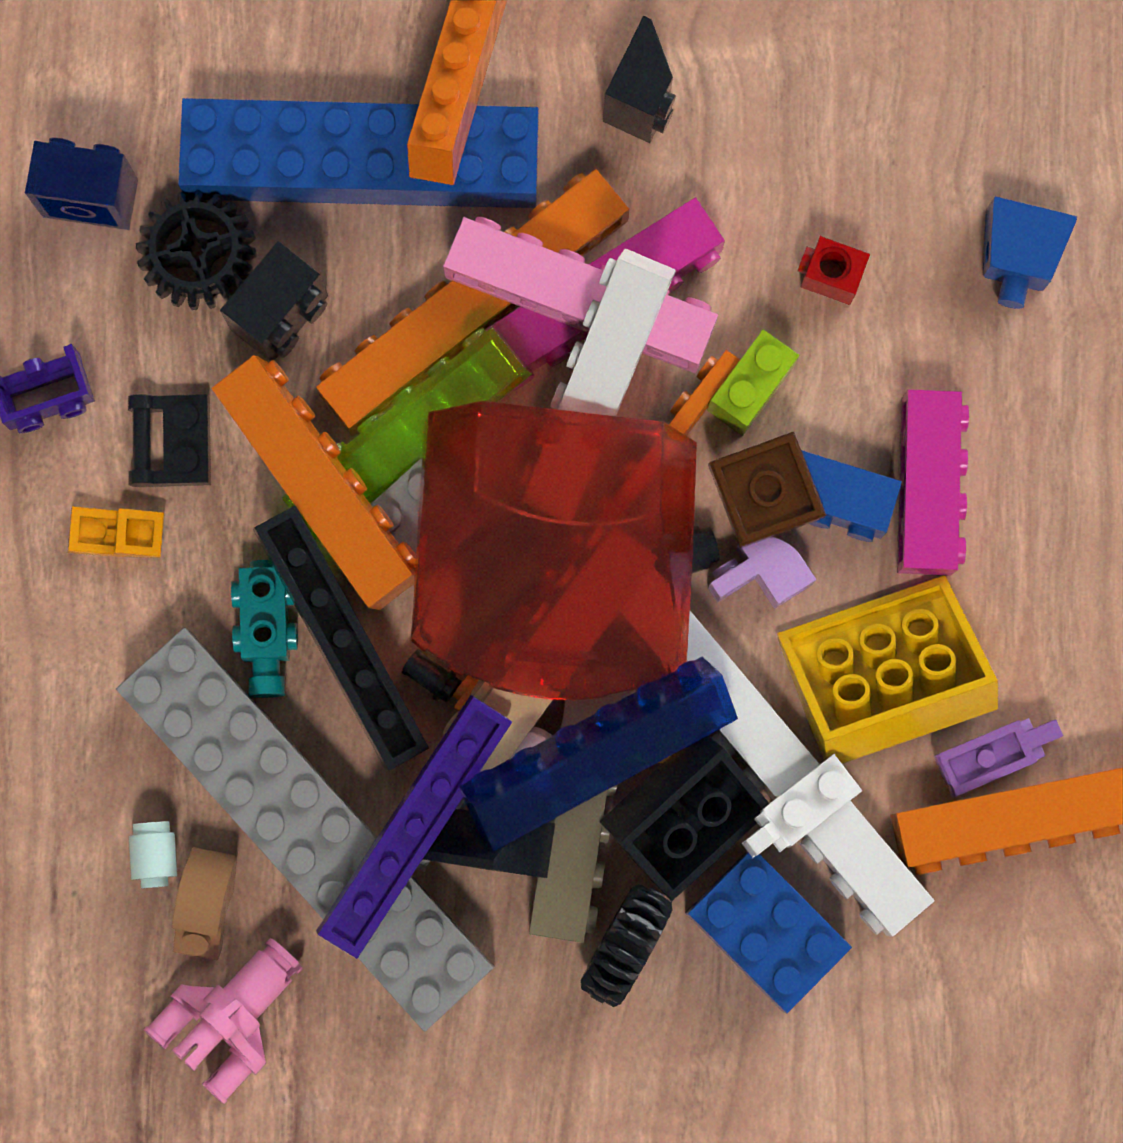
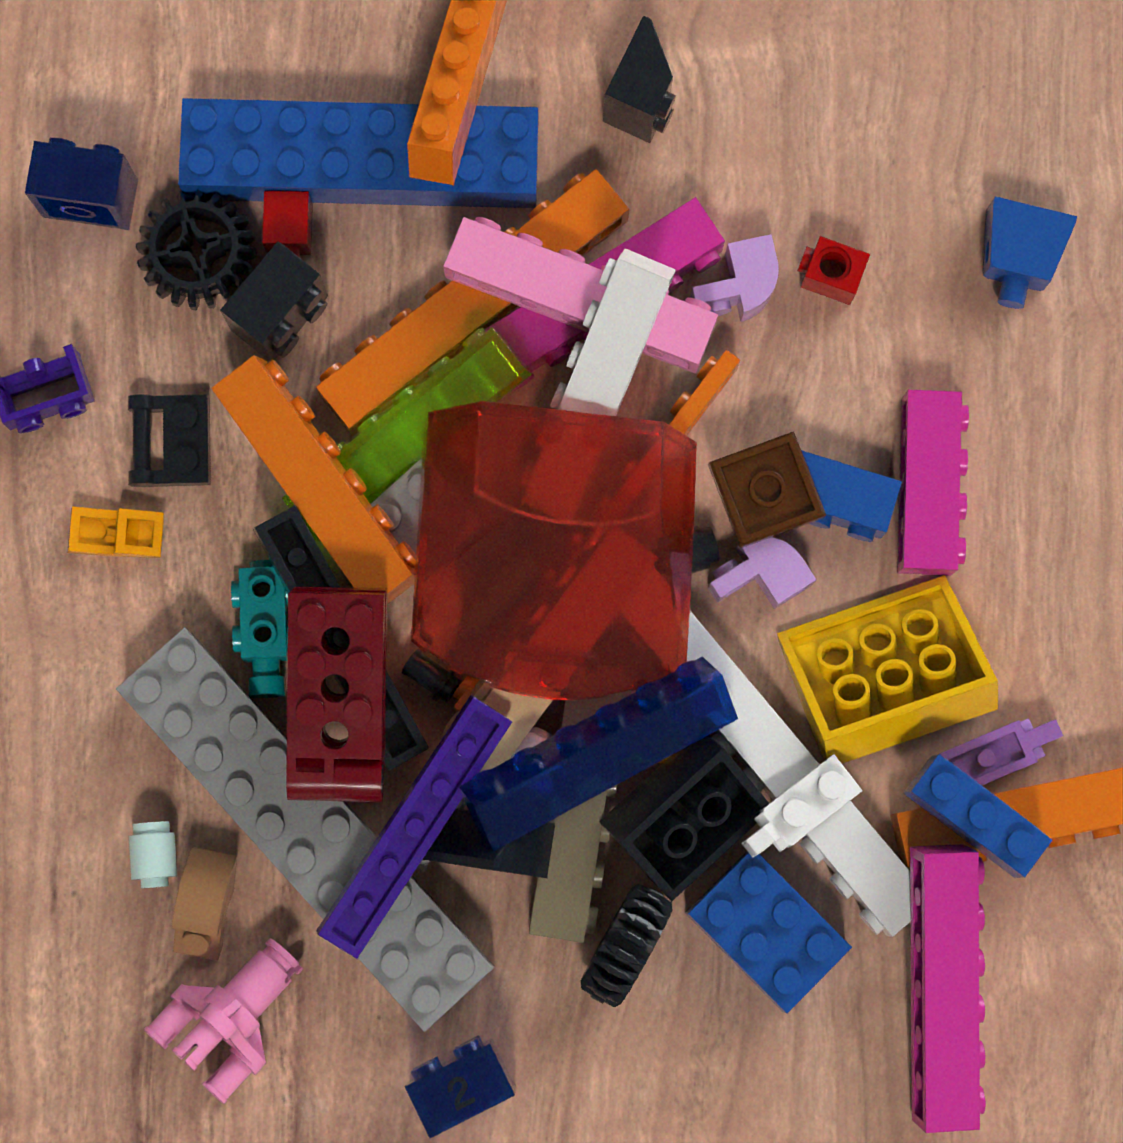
(288, 220): none -> red brick
(316, 763): none -> dark red hinge
(460, 1086): none -> clear blue brick
(751, 282): none -> lavender brick
(753, 382): lime brick -> none
(946, 987): none -> dark pink brick
(978, 816): none -> blue brick

